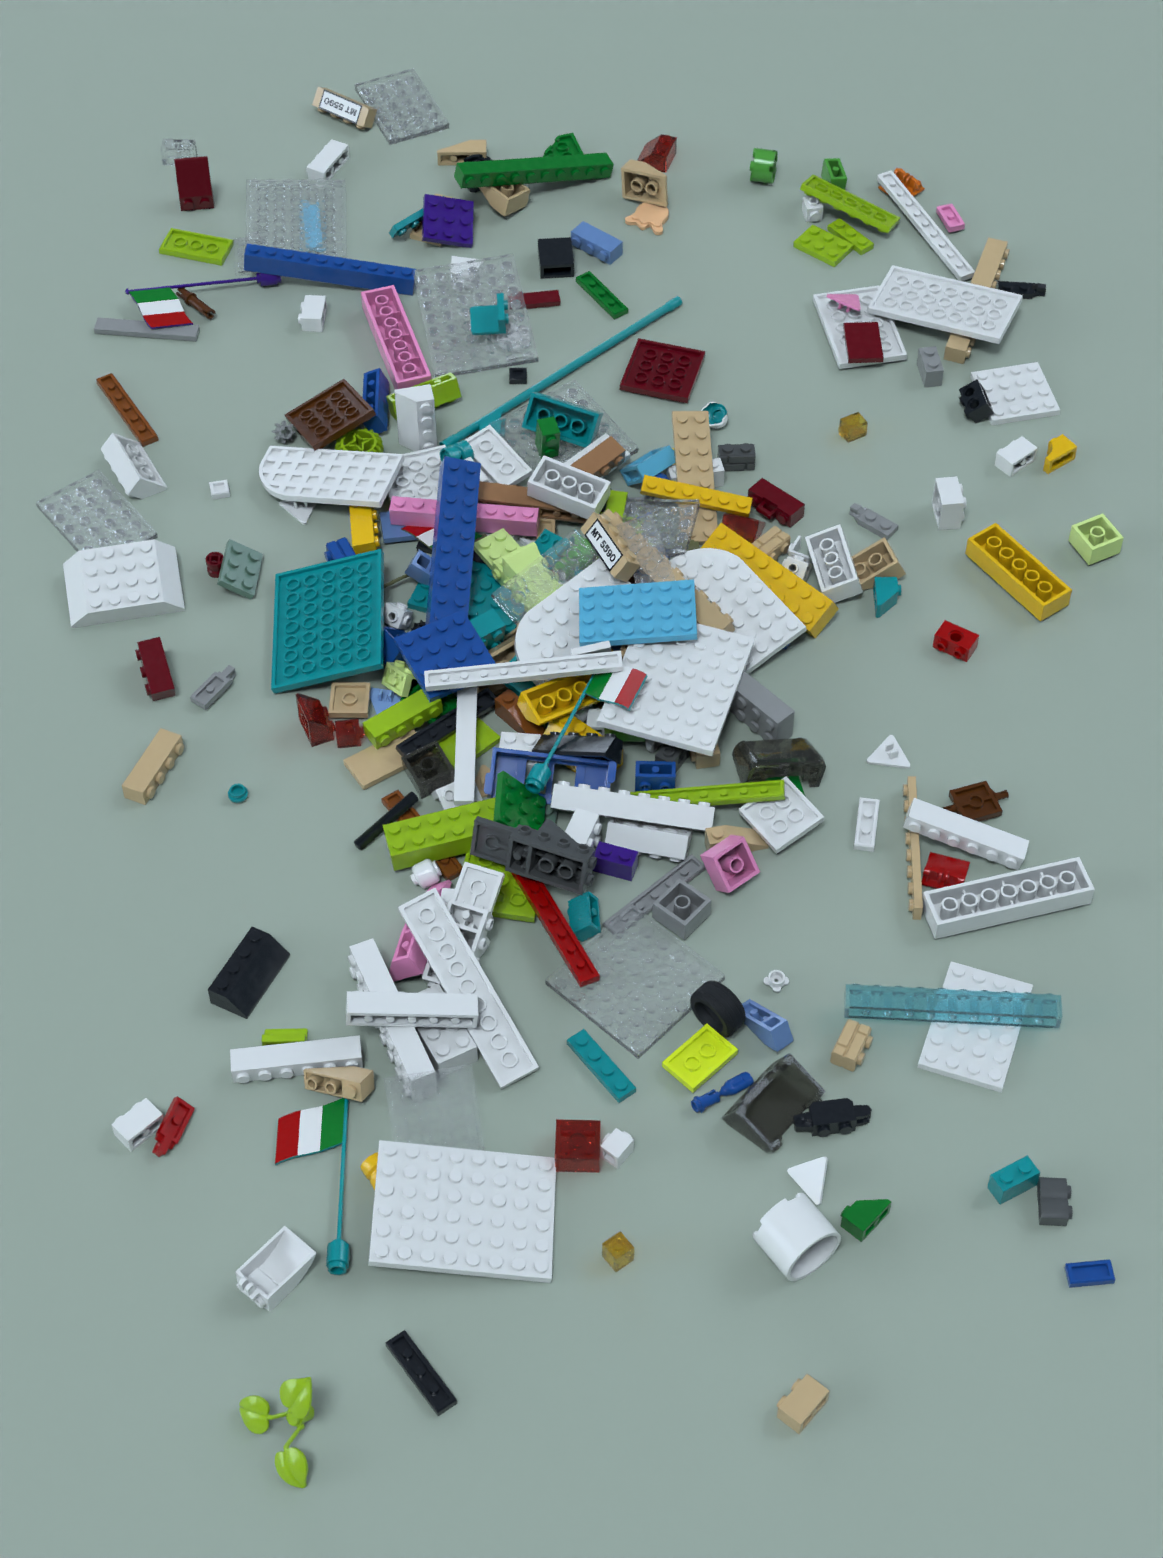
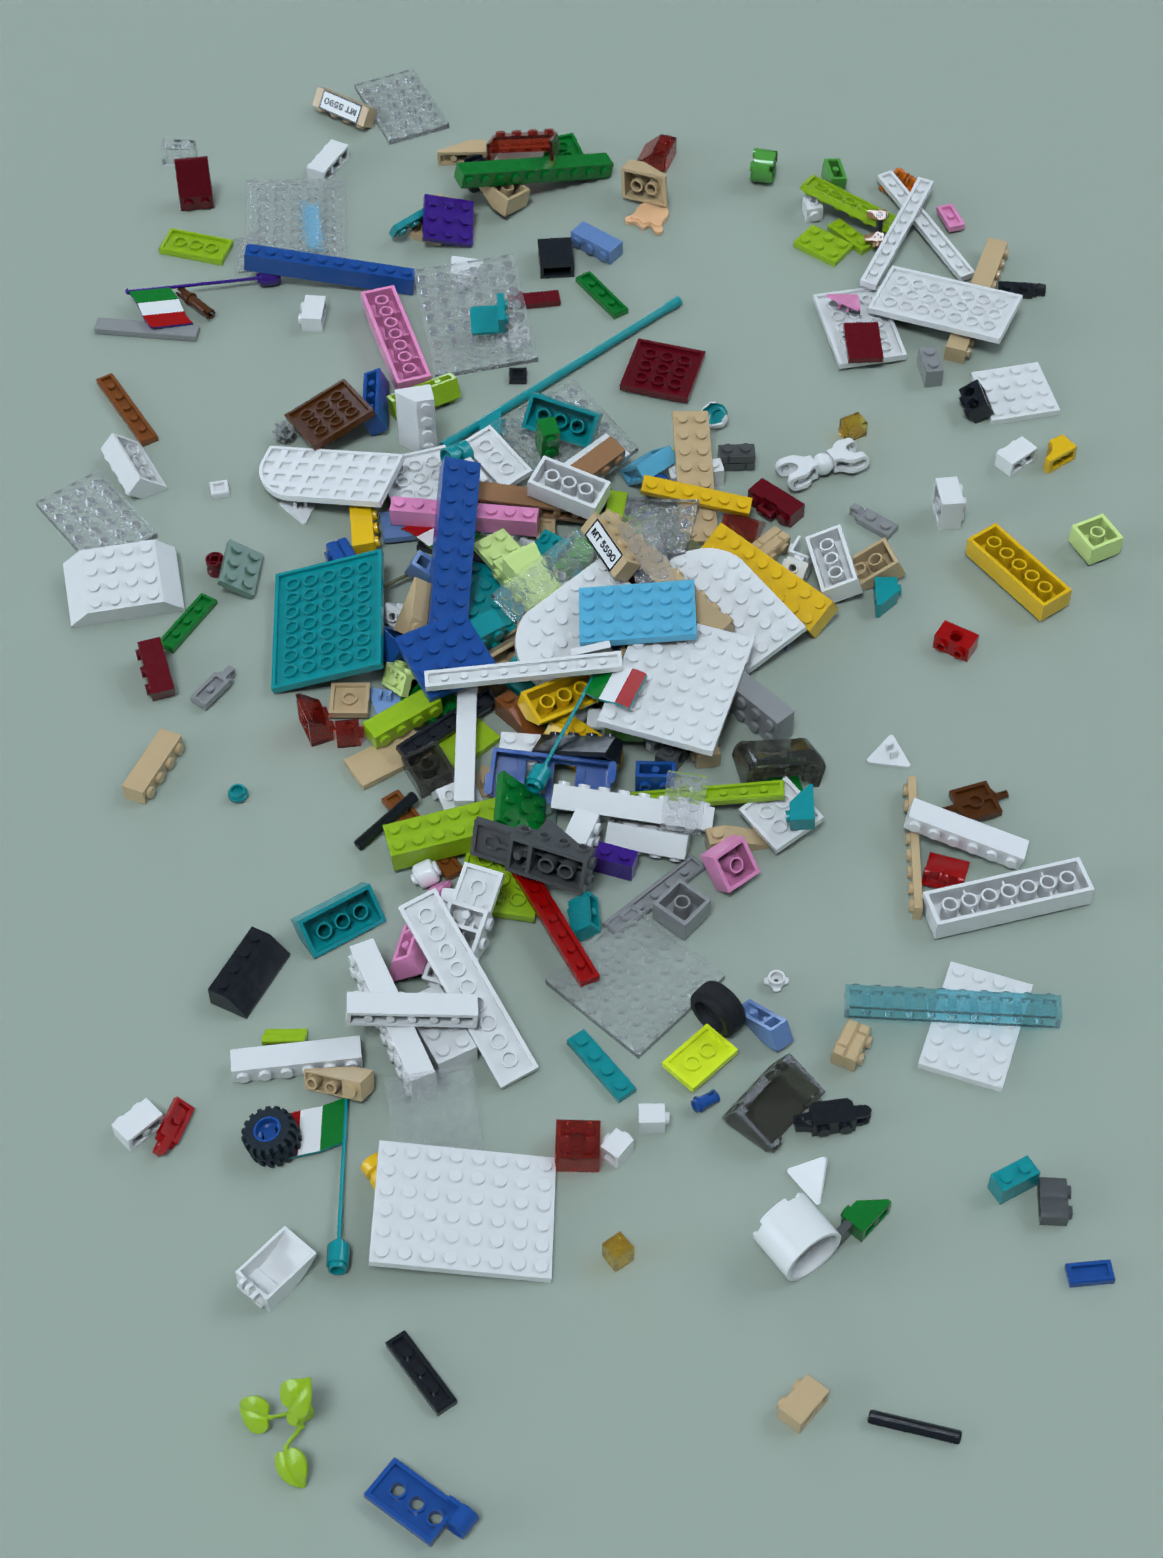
(188, 622): none -> green tile
(271, 1136): none -> black wheel
(338, 919): none -> teal slope
(360, 440): lime gear -> none
(415, 608): none -> tan slope
(456, 1516): none -> blue hinge
(524, 142): none -> clear red windscreen
(652, 1118): none -> white brick
(683, 803): none -> clear plate
(736, 1084): blue piece -> none
(801, 812): none -> teal slope
(835, 459): none -> white piece
(845, 1231): none -> dark grey tile
(866, 824): white tile -> none
(879, 215): none -> piece
(896, 233): none -> white plate
(914, 1426): none -> black axle

